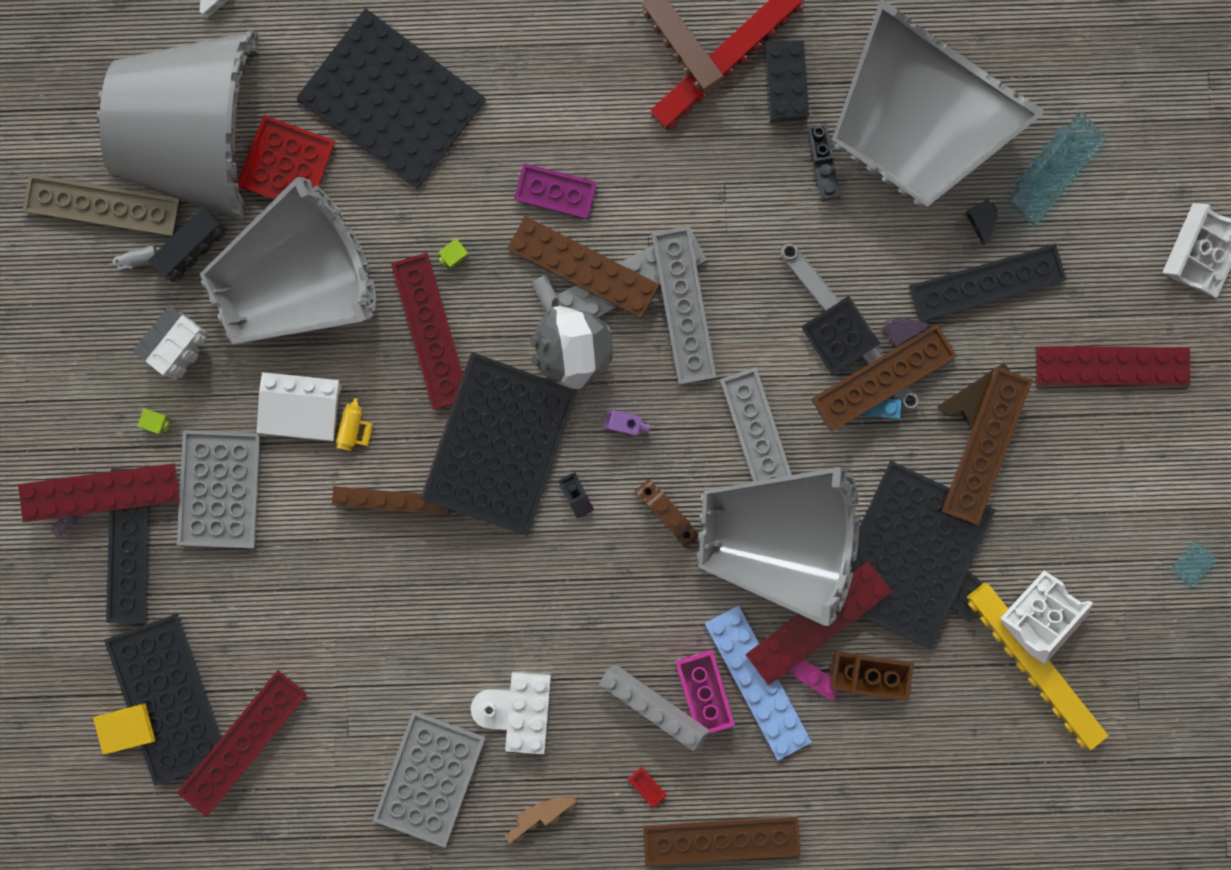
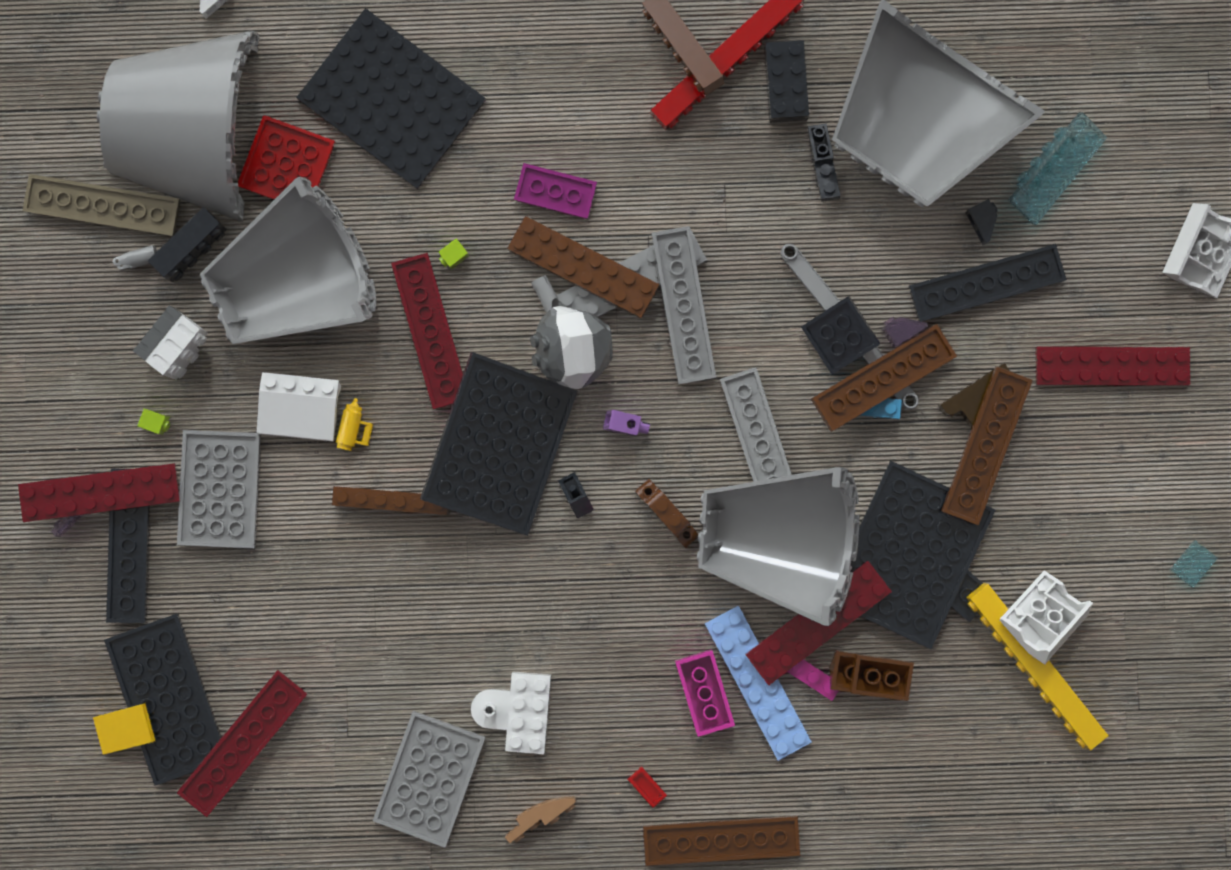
(654, 707): light grey brick -> none

